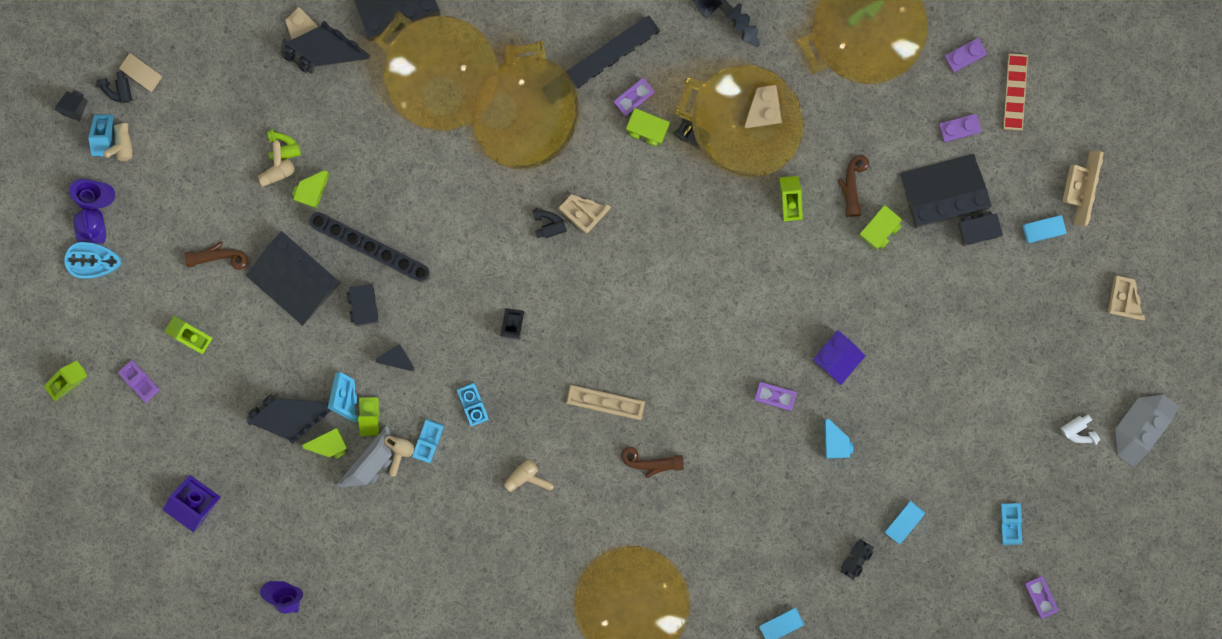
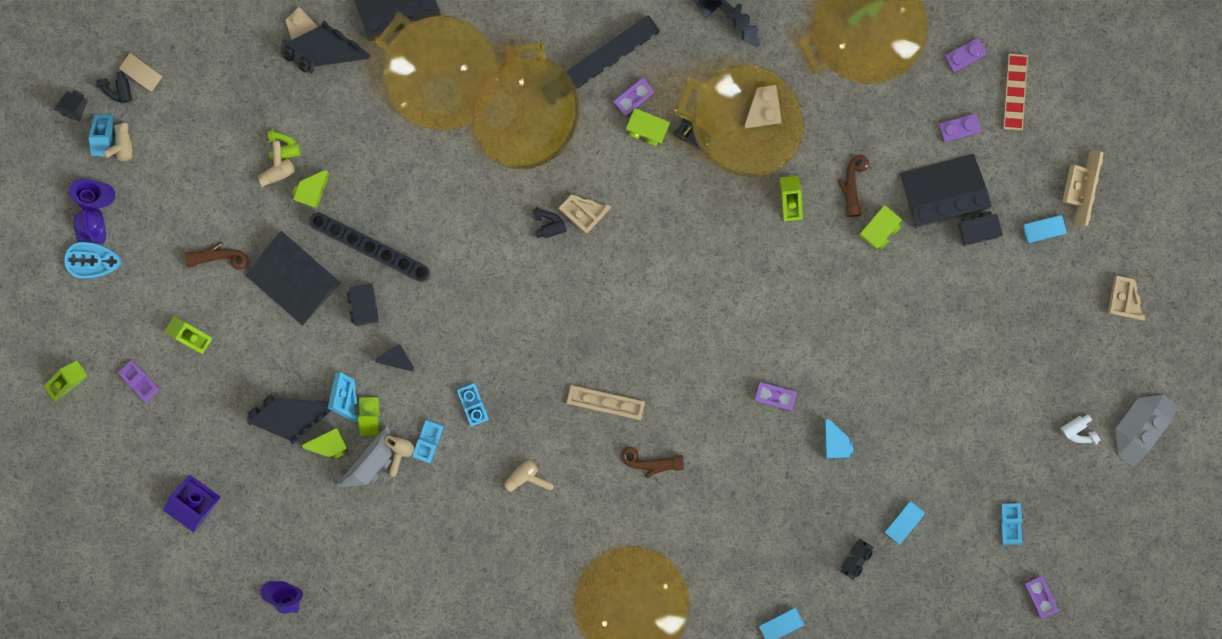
(512, 324): black slope -> none
(839, 357): dark purple slope -> none

